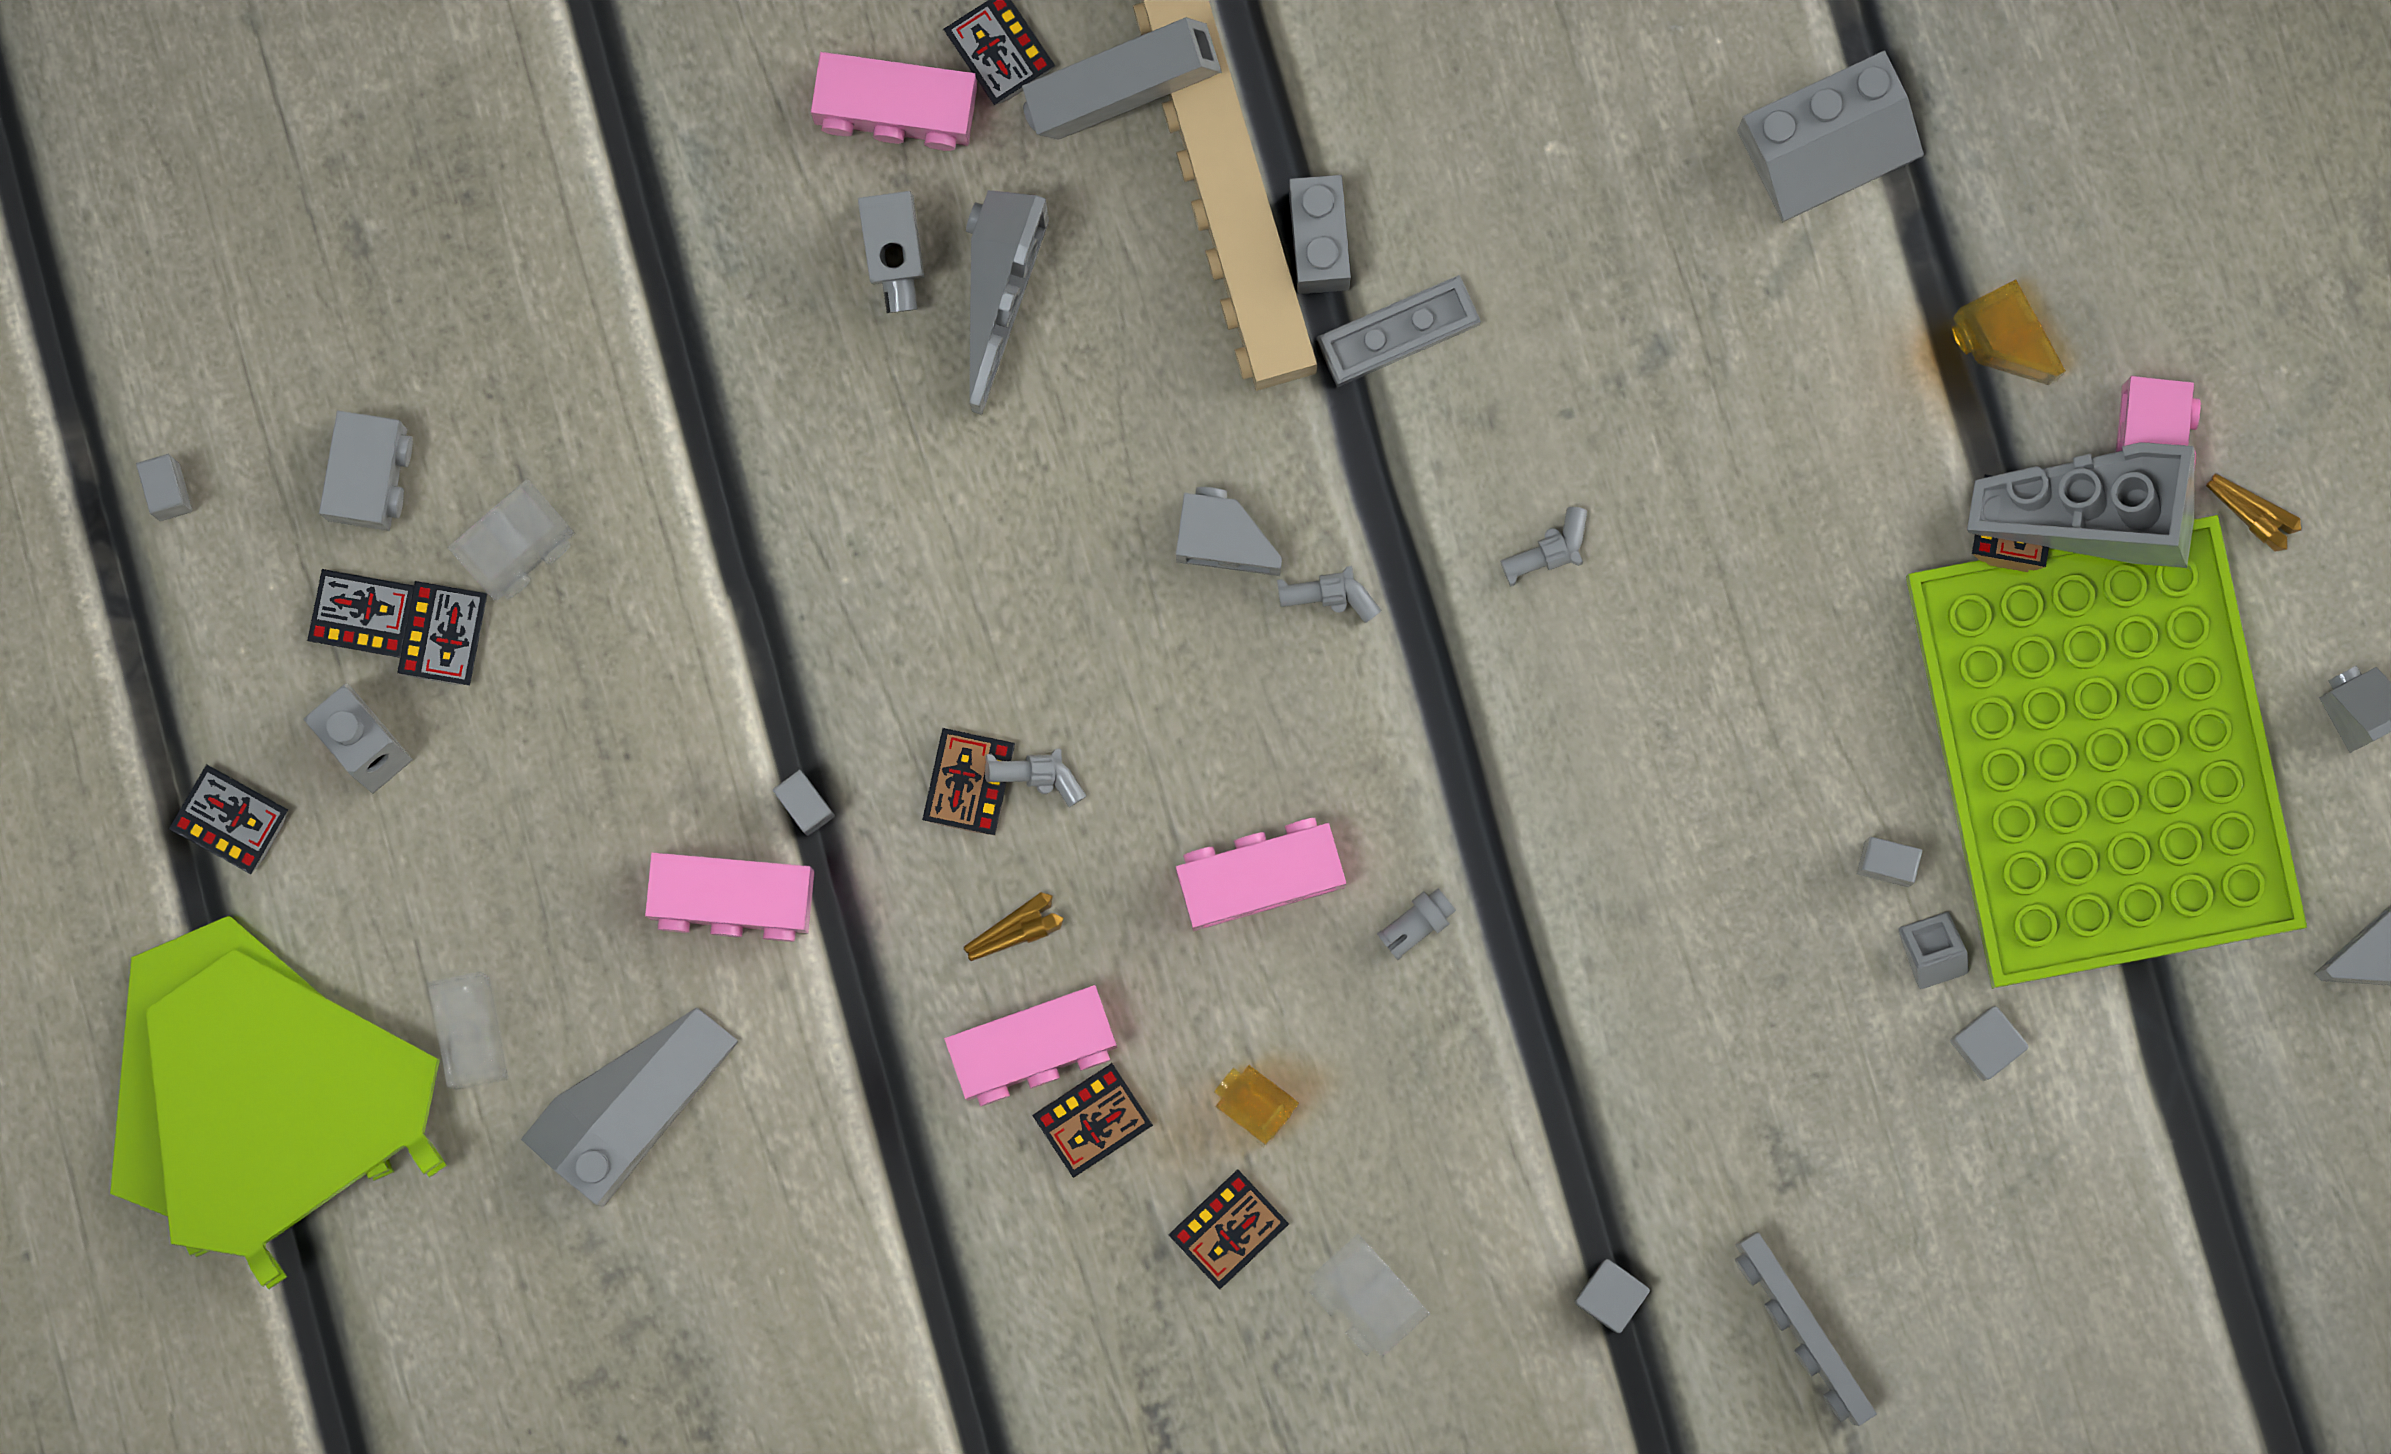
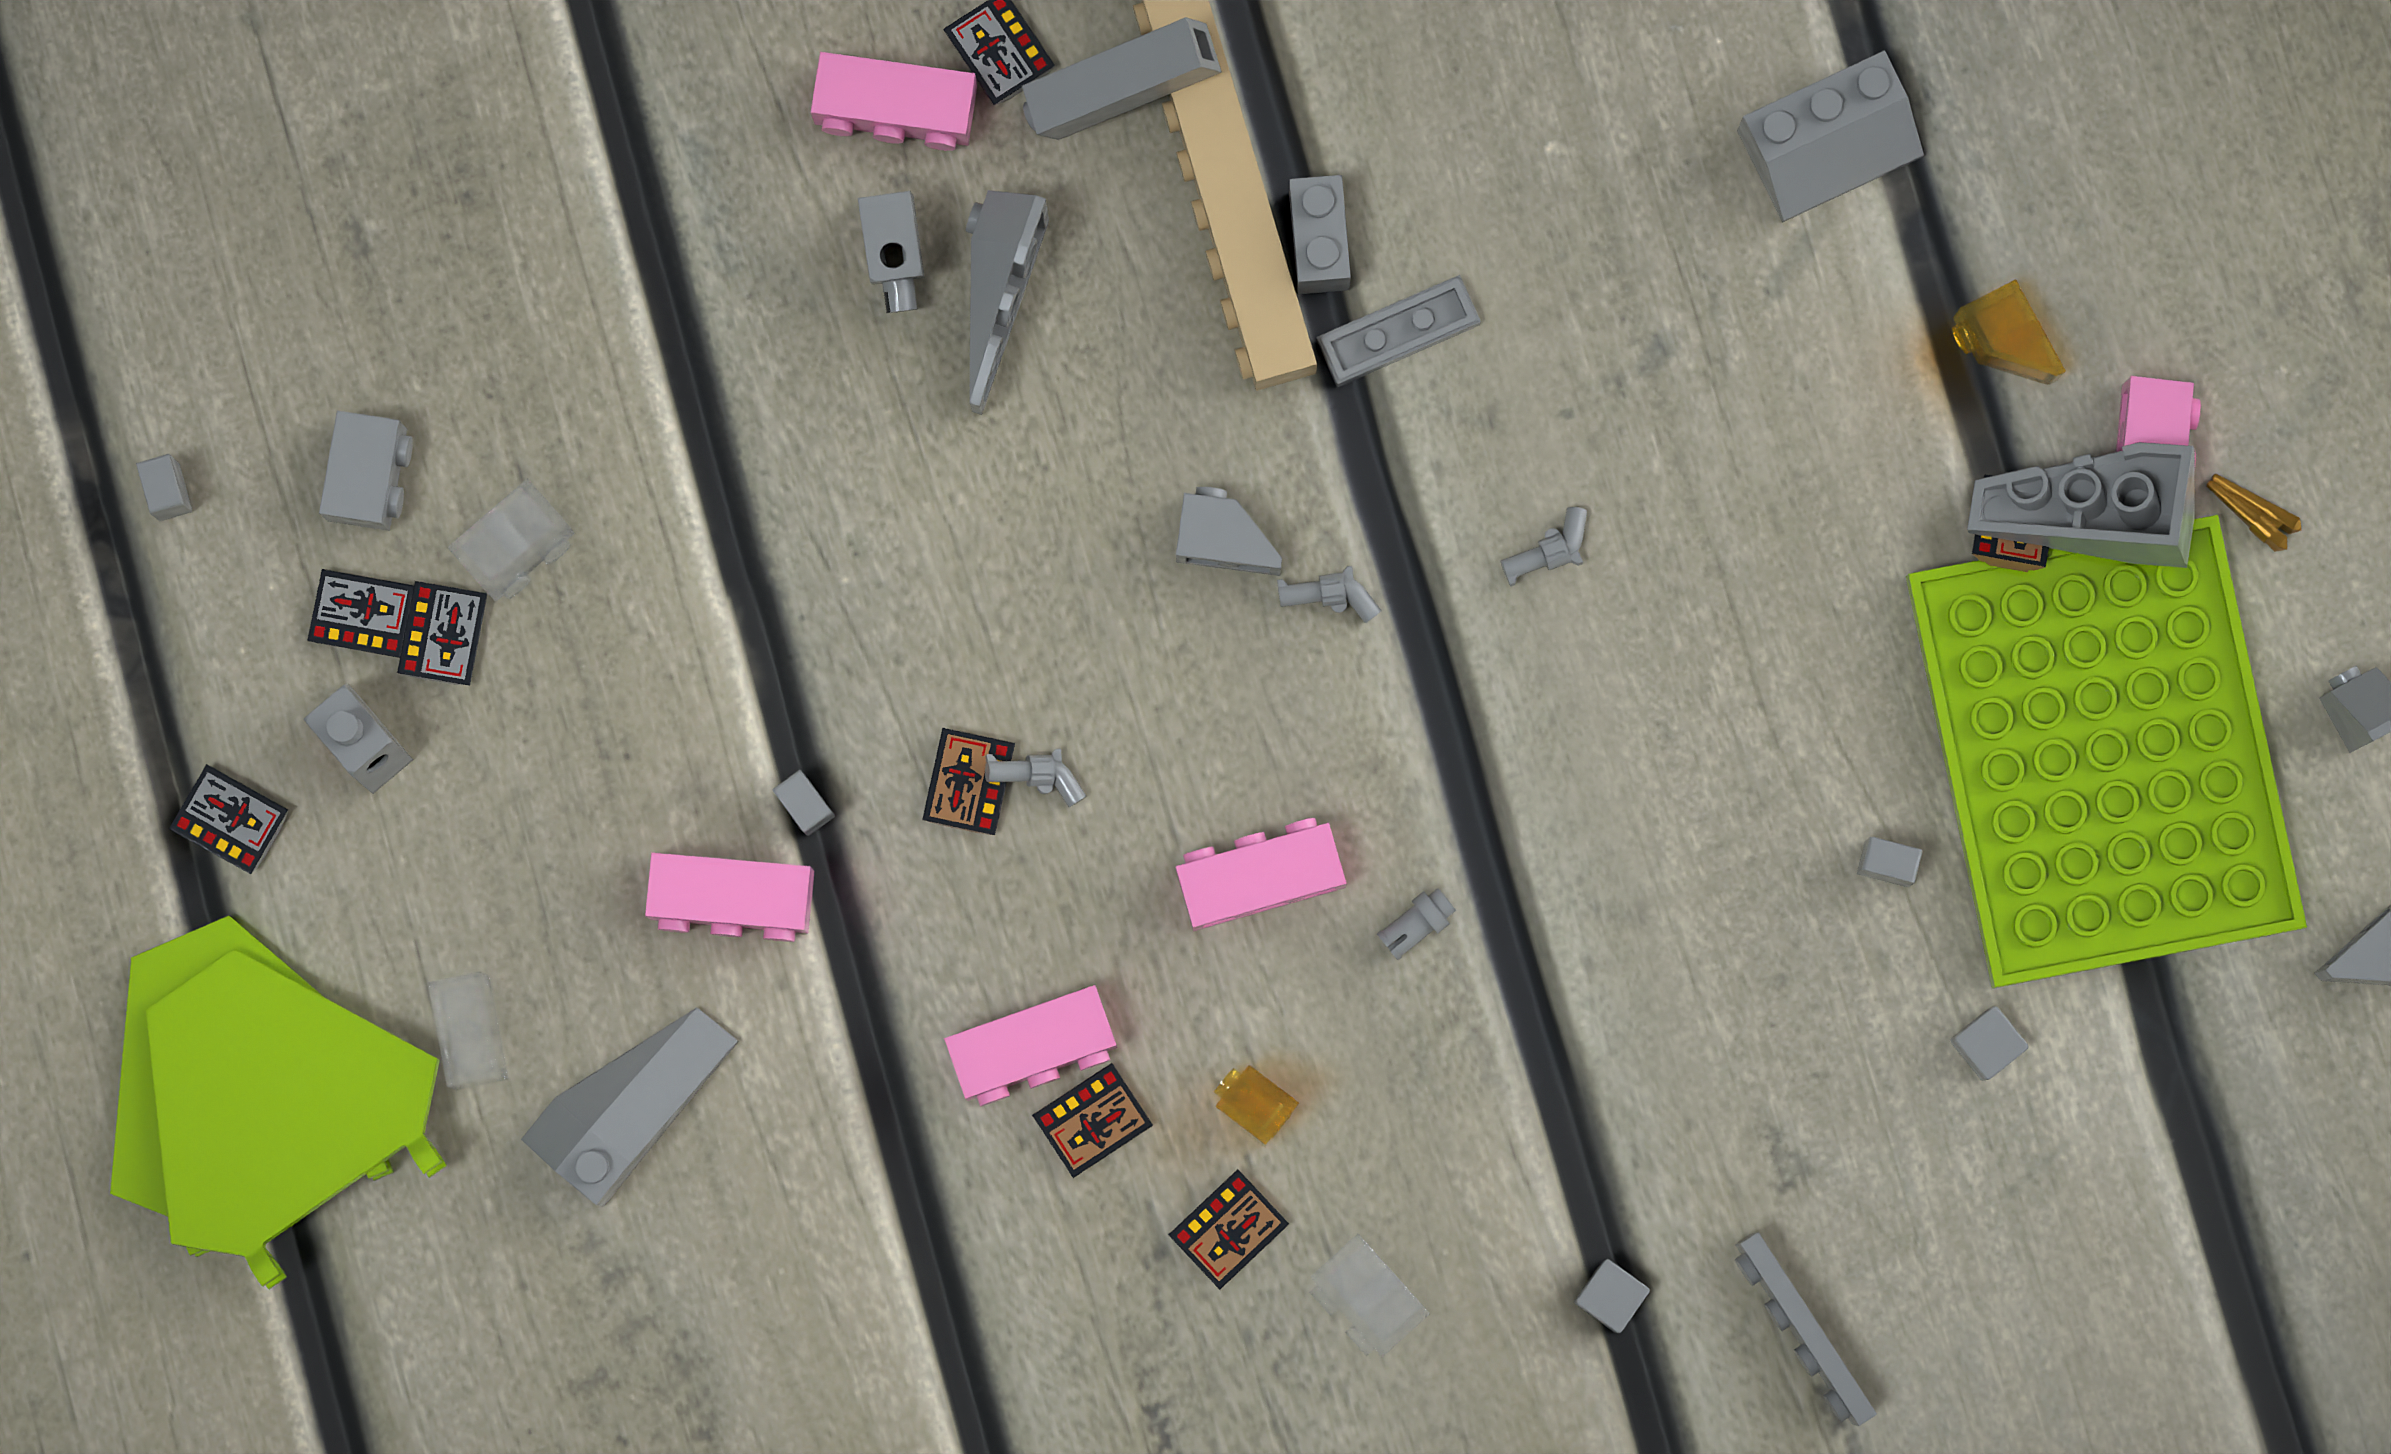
(1018, 927): pearl gold piece -> none
(1934, 950): light grey slope -> none

